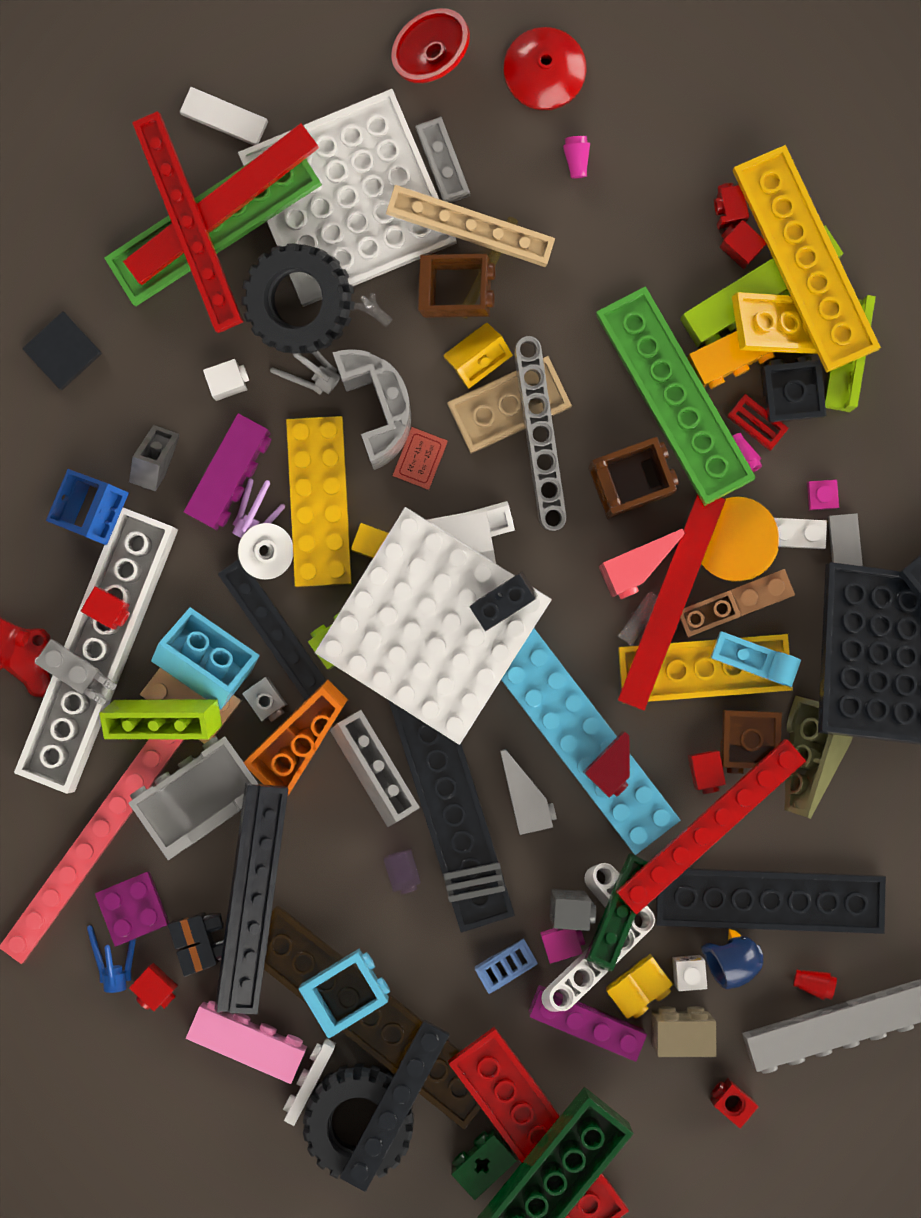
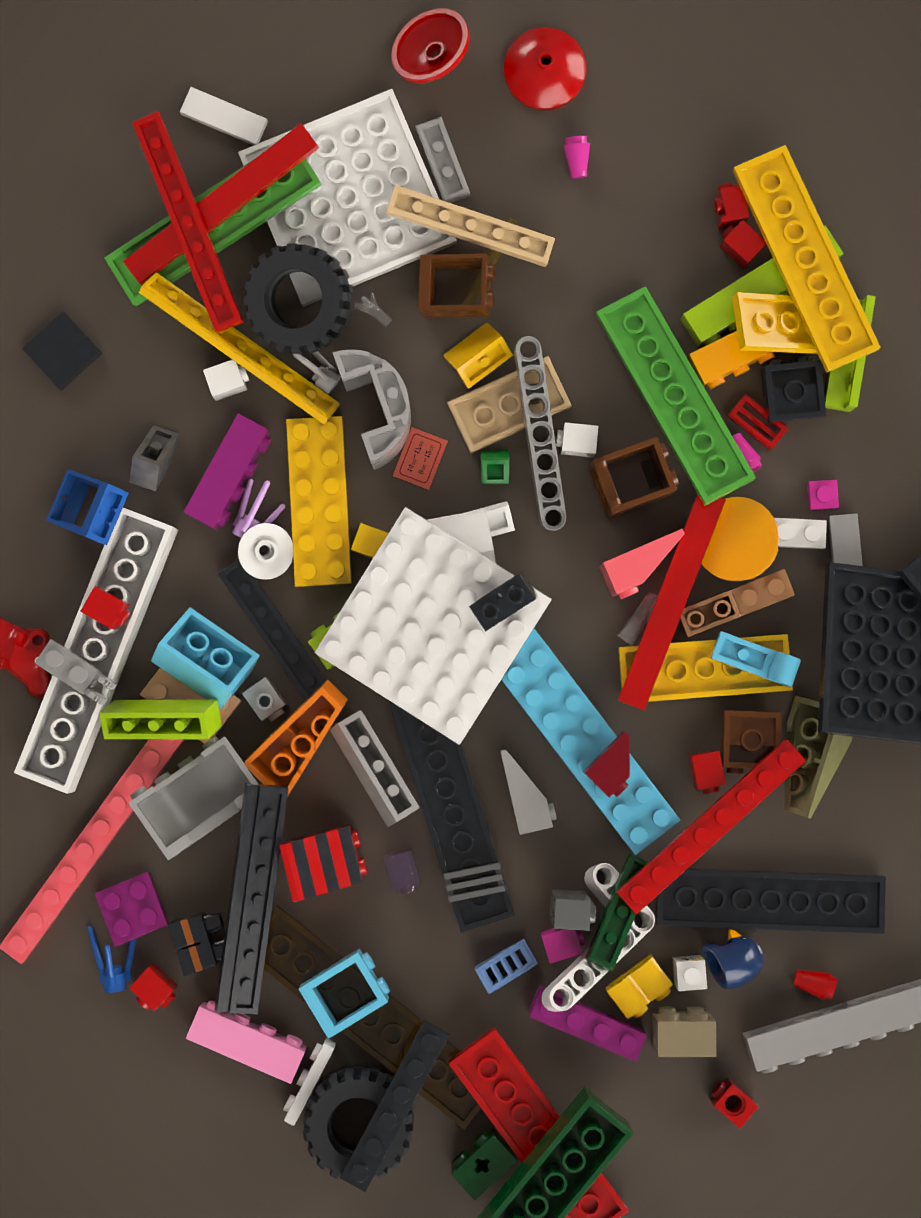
(240, 349): none -> yellow tile
(323, 862): none -> slope
(495, 467): none -> green slope
(577, 439): none -> white brick

